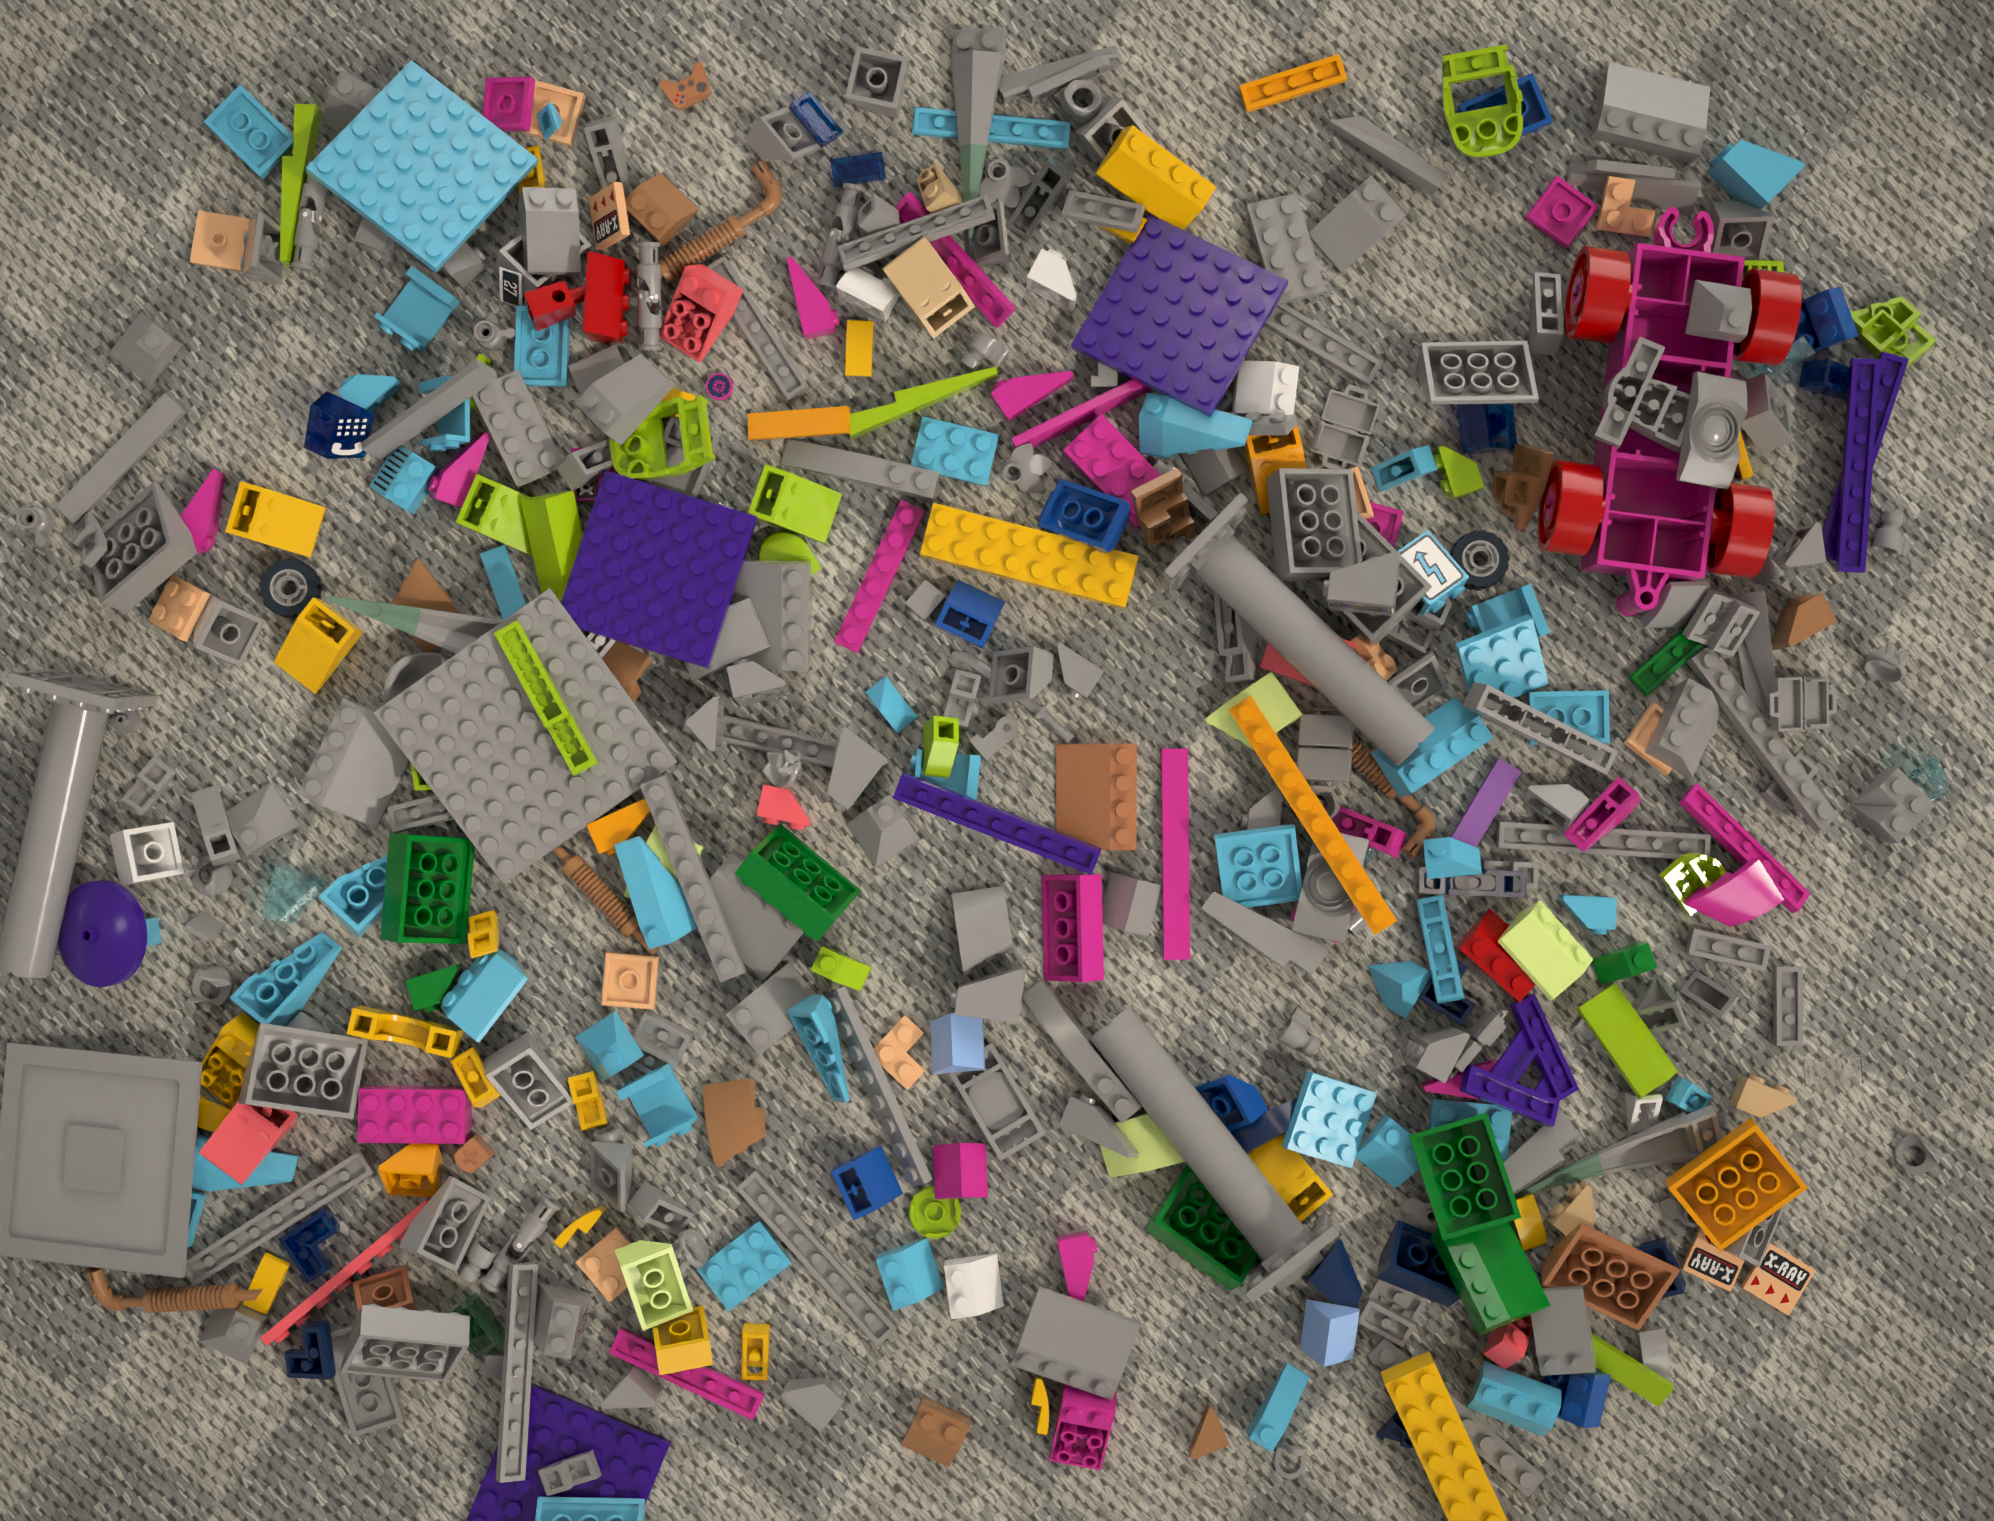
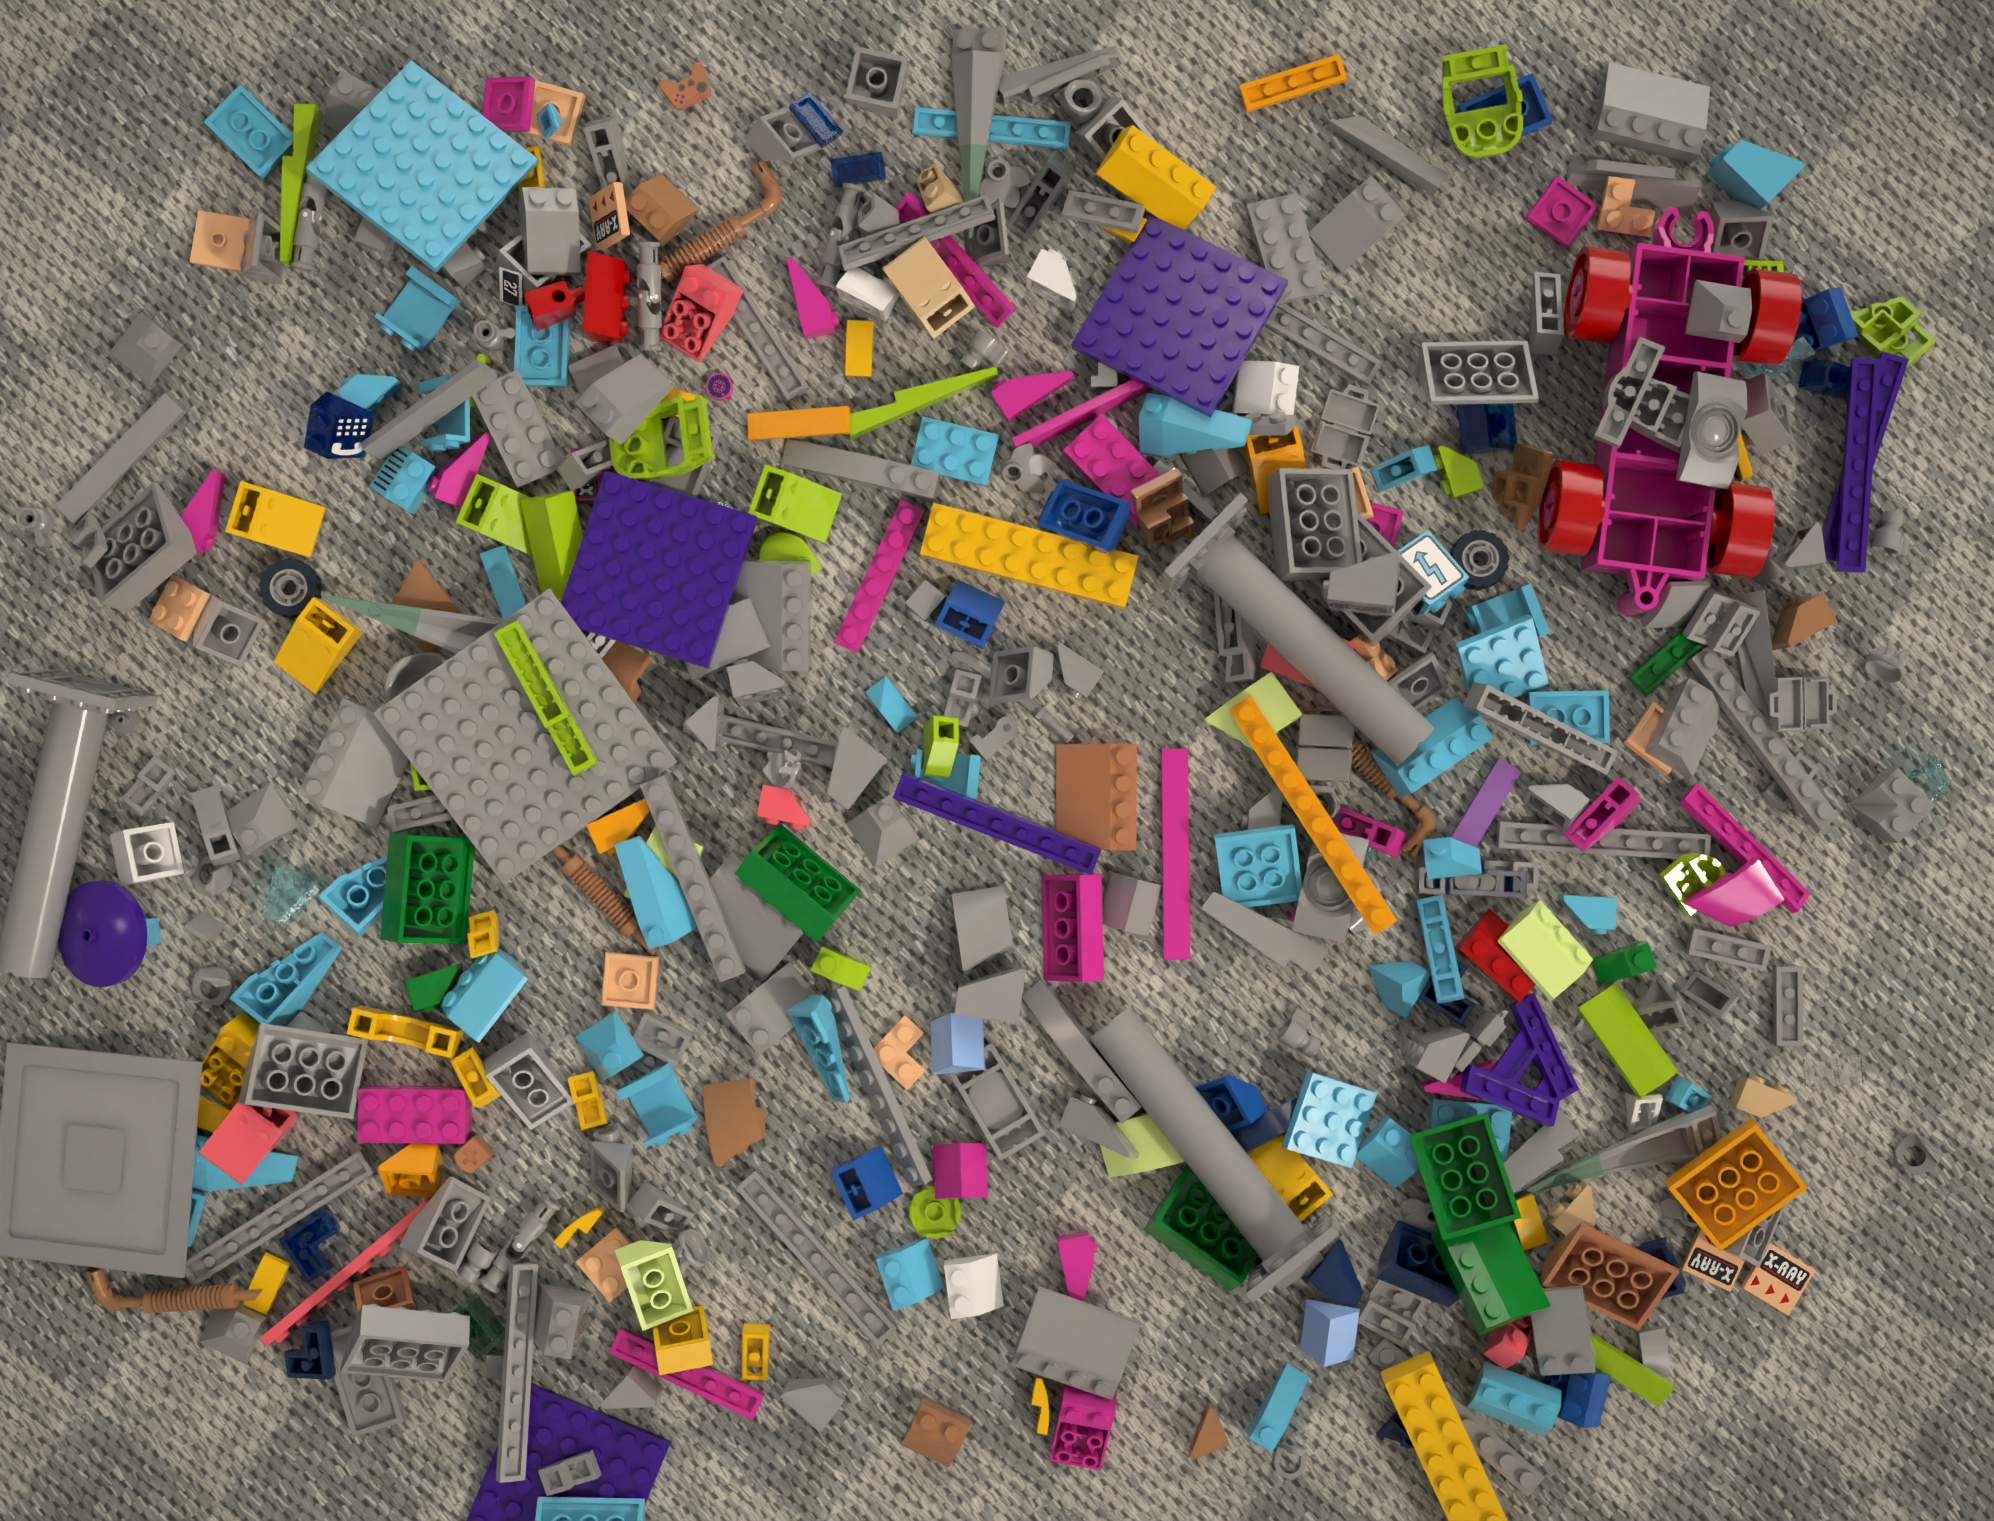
(744, 1265): medium azure plate -> none

